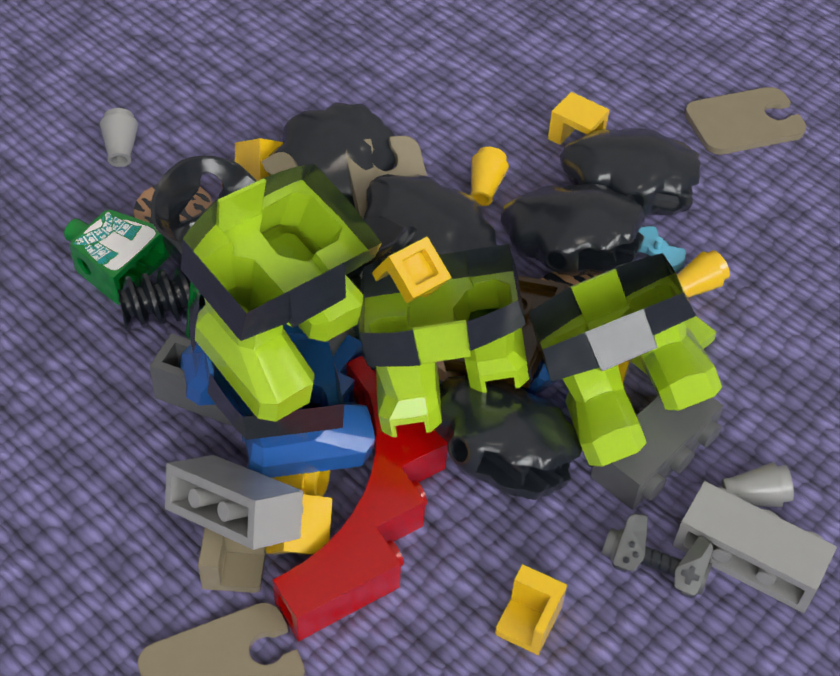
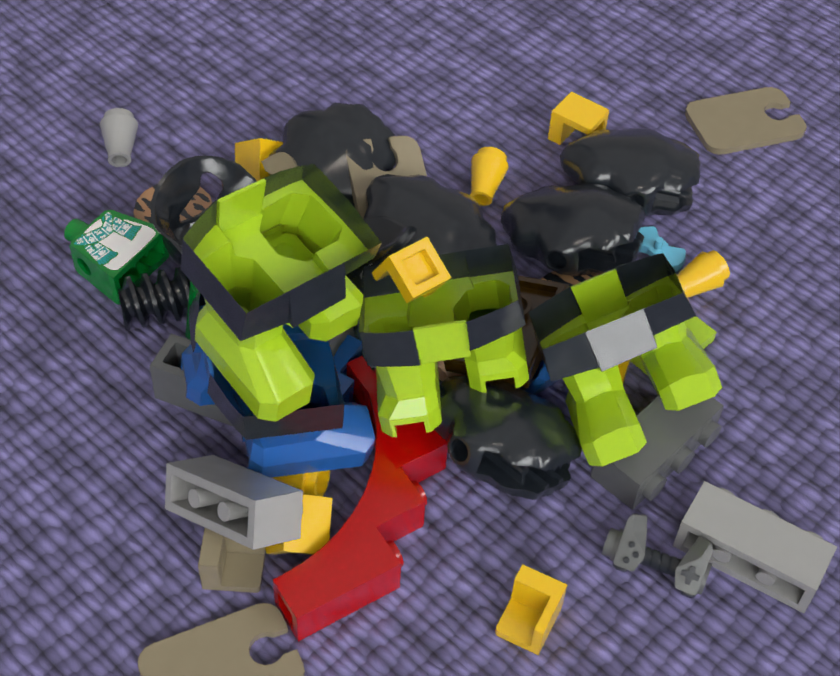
(762, 486): light grey cone -> none

